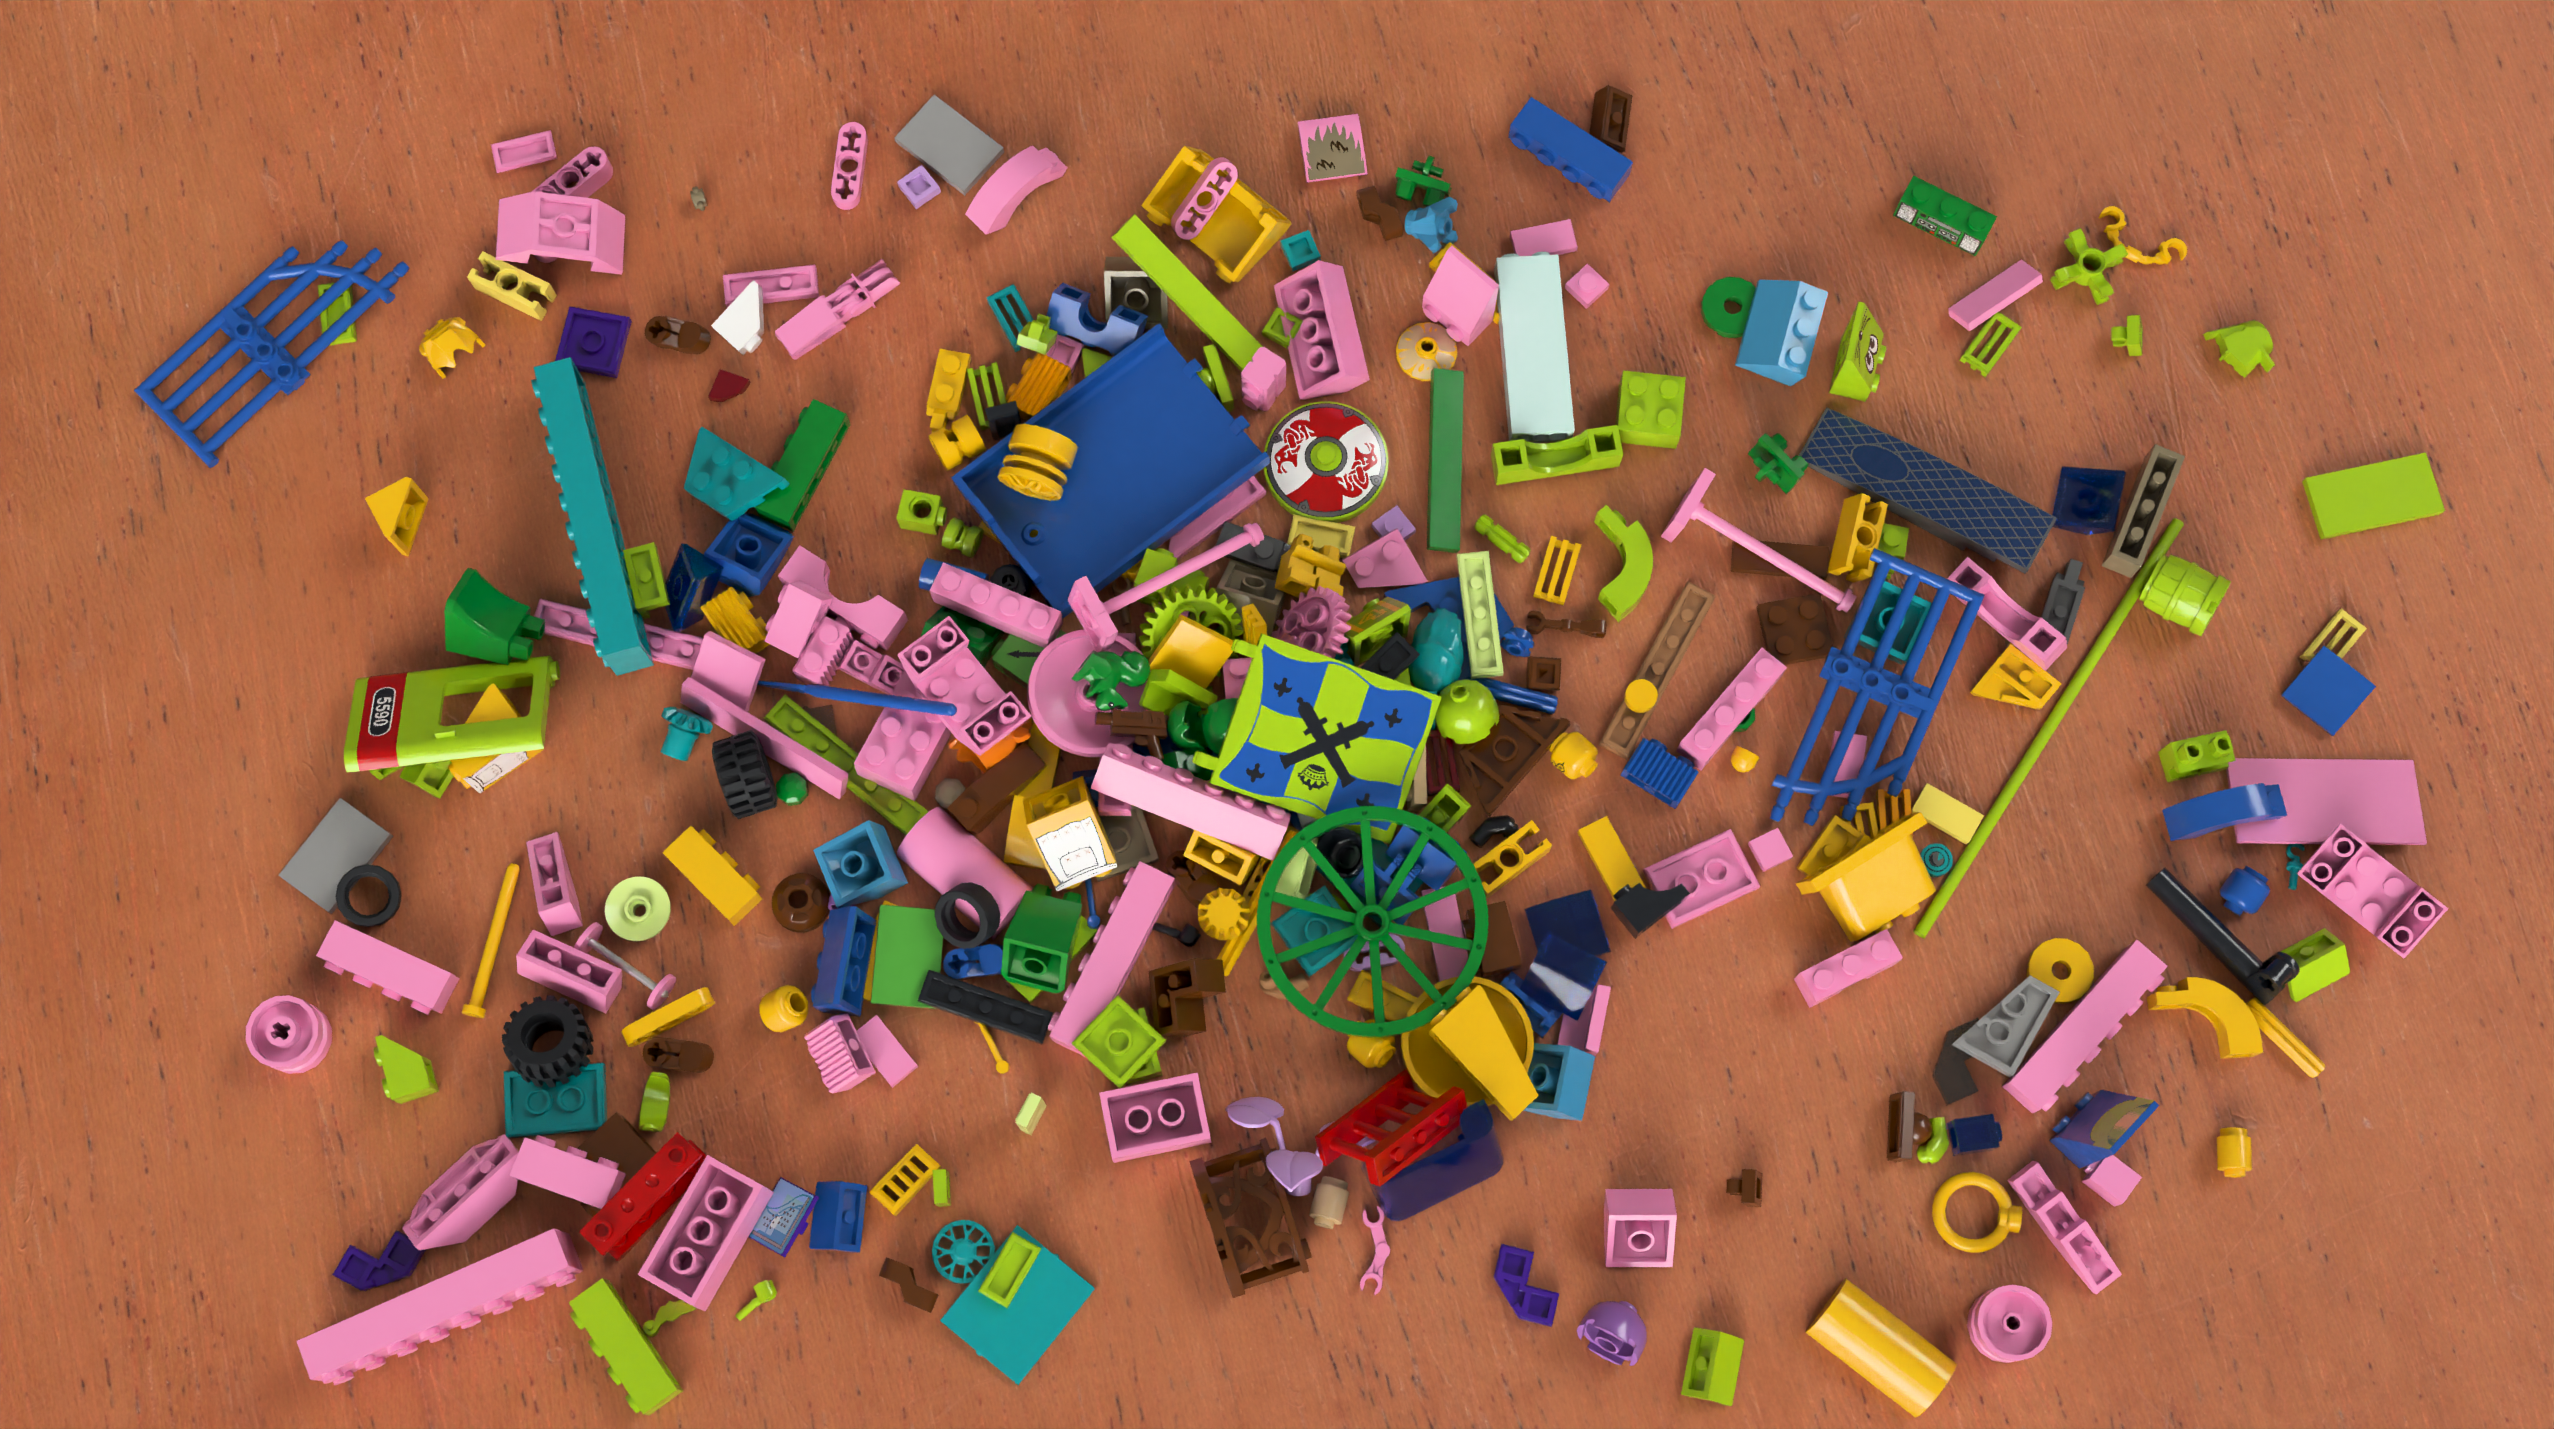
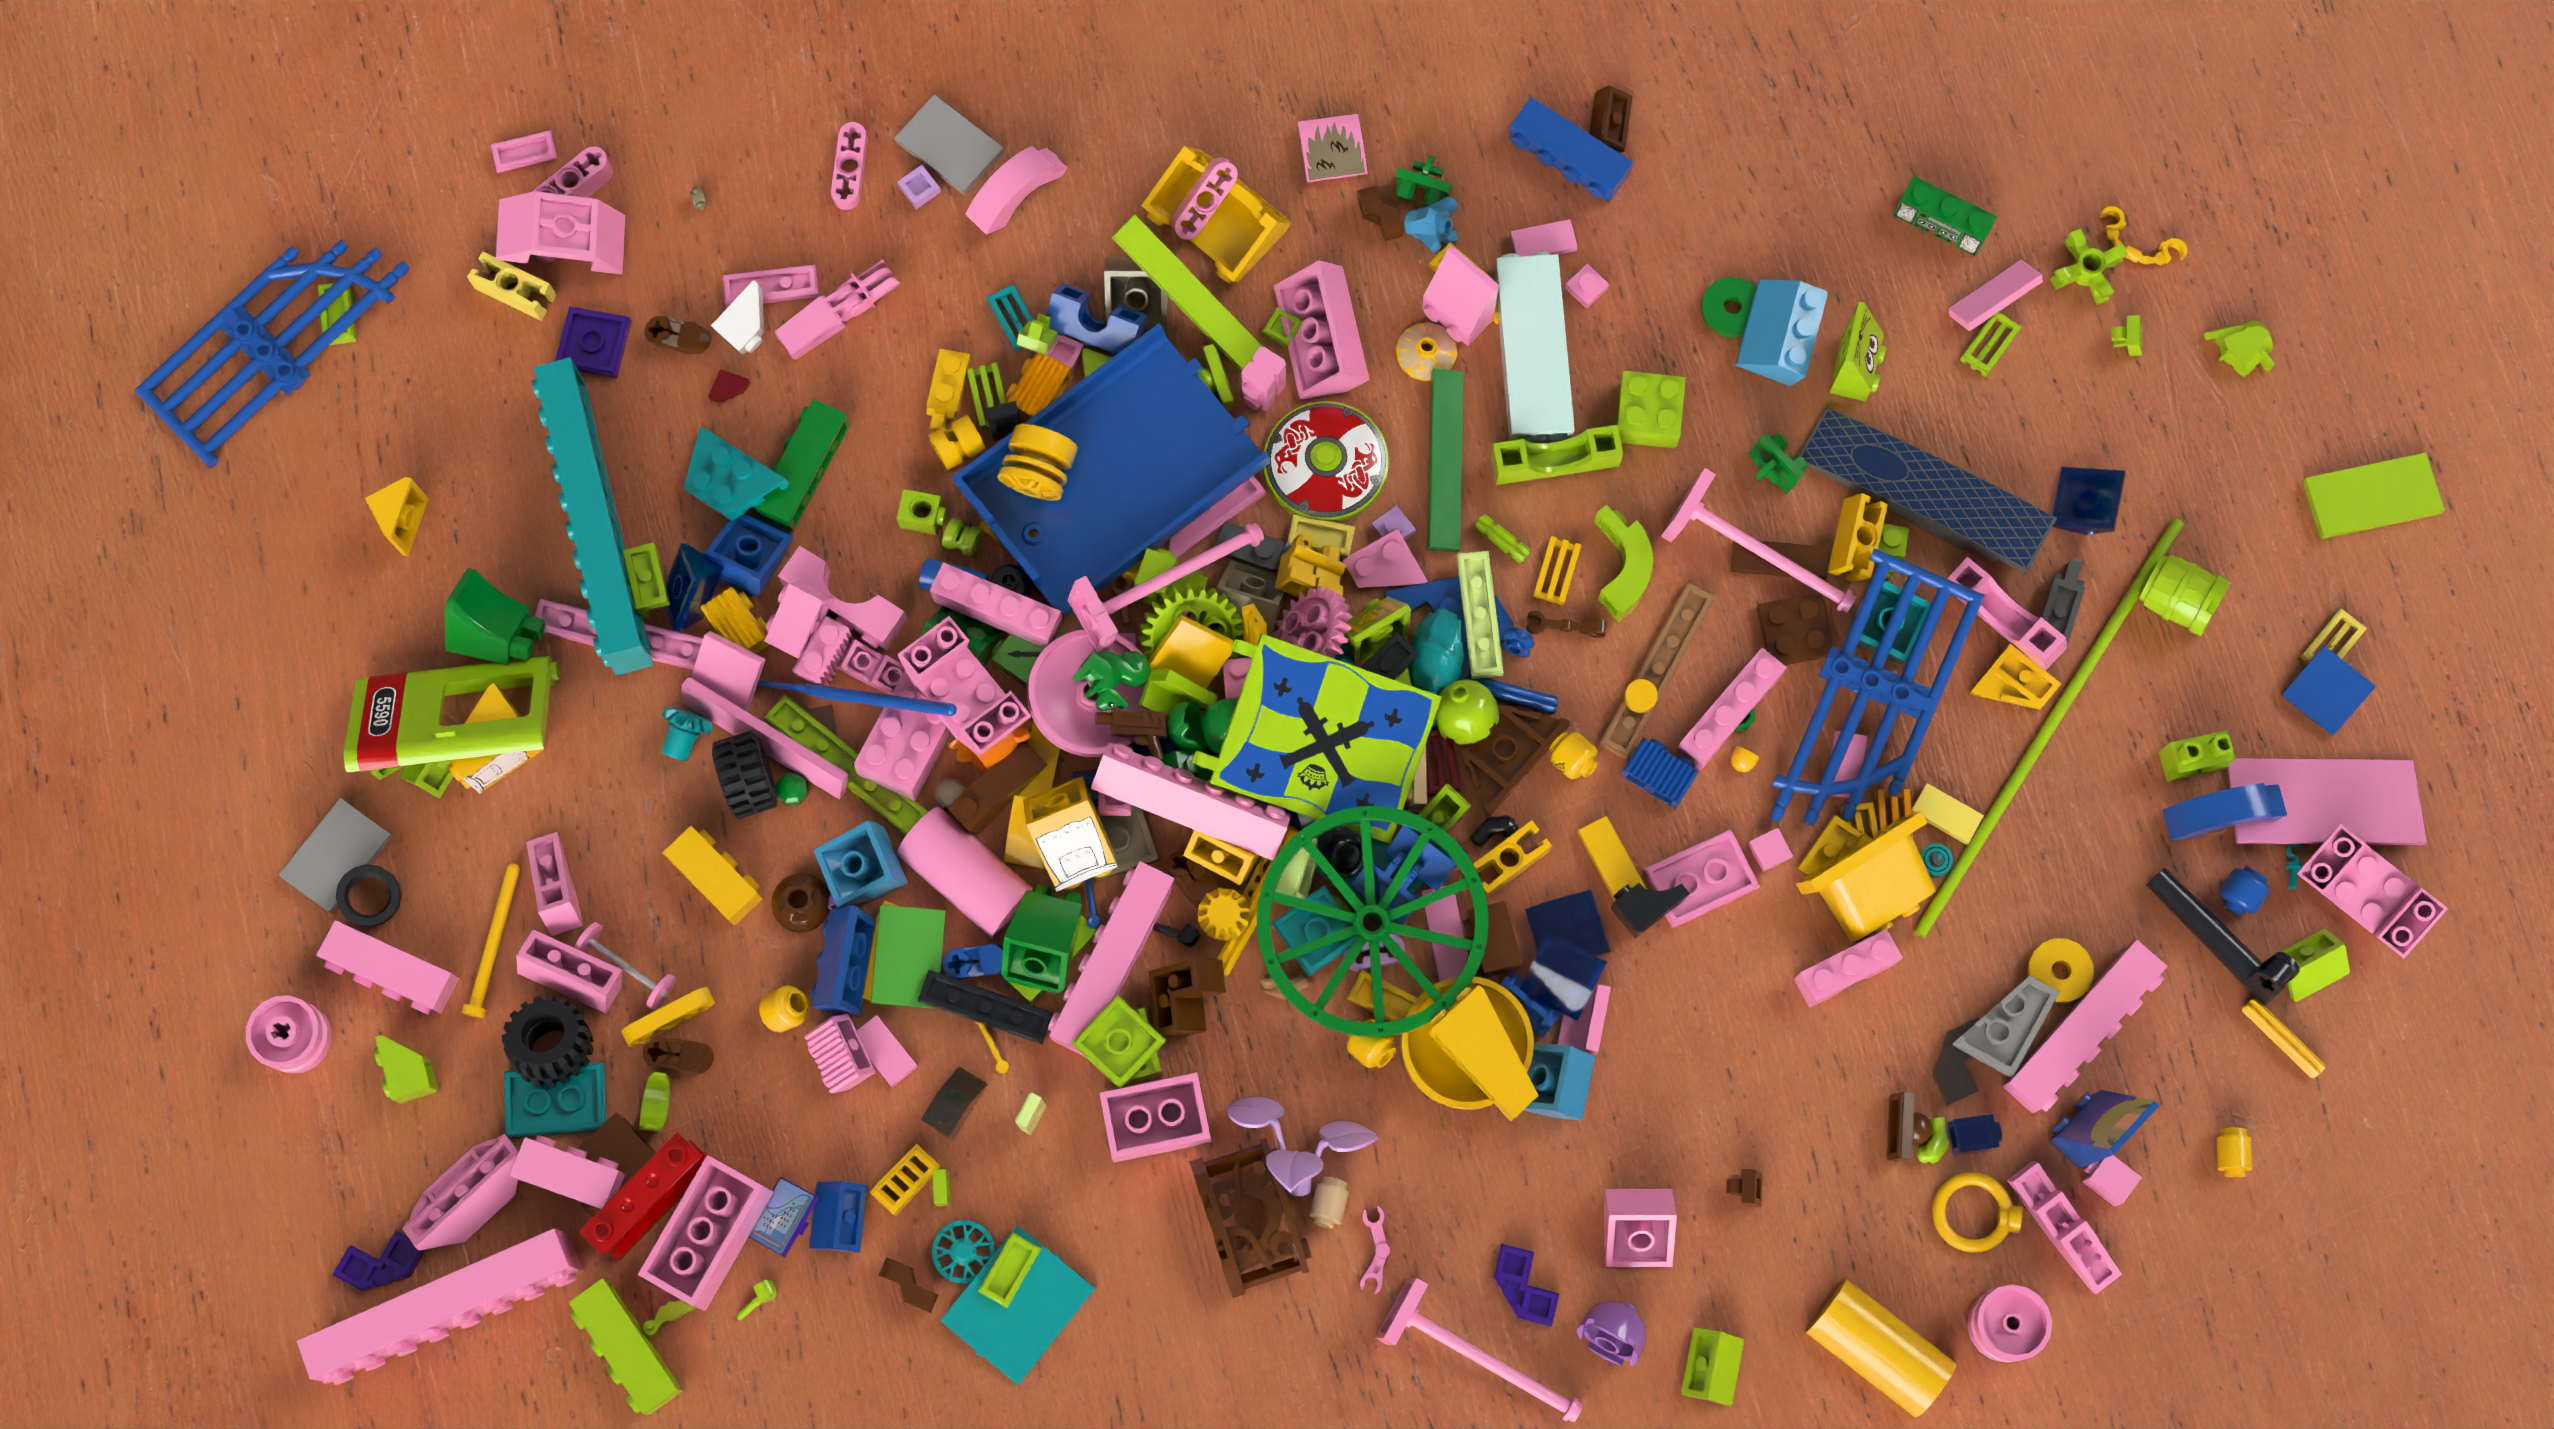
(444, 339): yellow helmet -> none
(625, 899): yellowish green dish -> none
(954, 1103): none -> clear smoke slope
(984, 905): black tyre -> none
(1300, 250): teal plate -> none
(1398, 1147): red fence -> none
(1405, 1313): none -> bright pink tile
(1445, 1172): clear blue windscreen -> none
(1543, 673): reddish brown tile -> none
(2143, 511): dark tan brick -> none
(2227, 1012): yellow arch -> none

